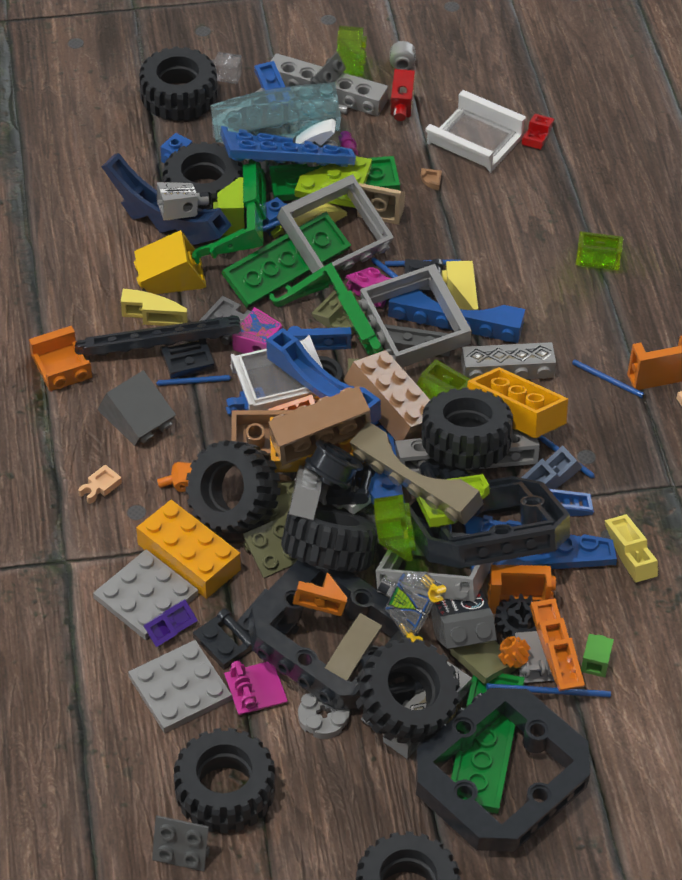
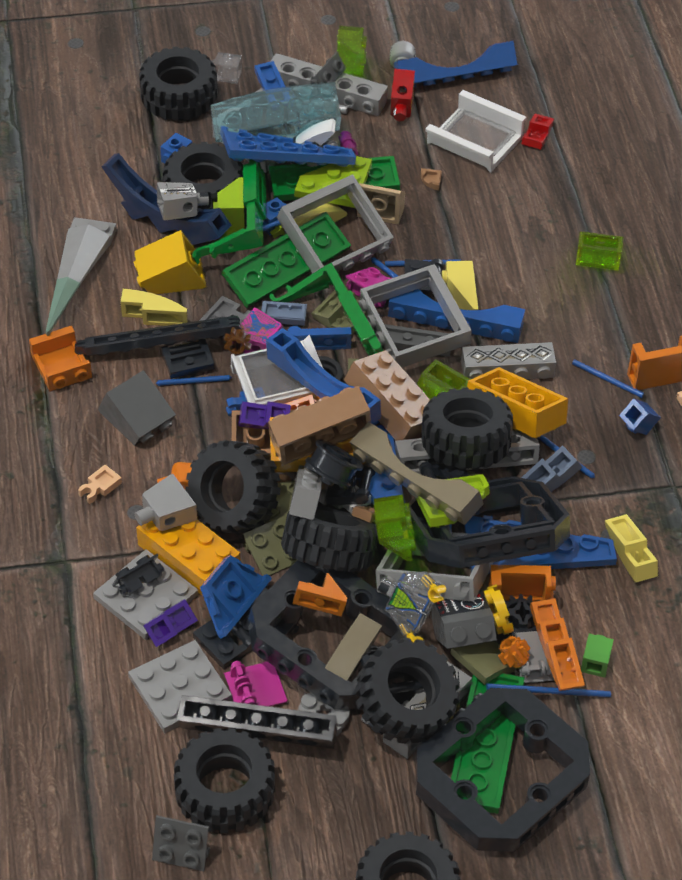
(82, 249): none -> light grey plate
(129, 578): none -> black hinge
(167, 505): none -> light grey torso
(231, 592): none -> blue wing
(241, 343): none -> reddish brown gear
(258, 415): none -> dark purple slope
(259, 721): none -> black brick
(286, 312): none -> sand blue plate
(365, 513): none -> medium nougat tile
(496, 57): none -> blue arch
(497, 604): none -> yellow plate
(575, 497): blue slope -> none
(639, 417): none -> blue brick

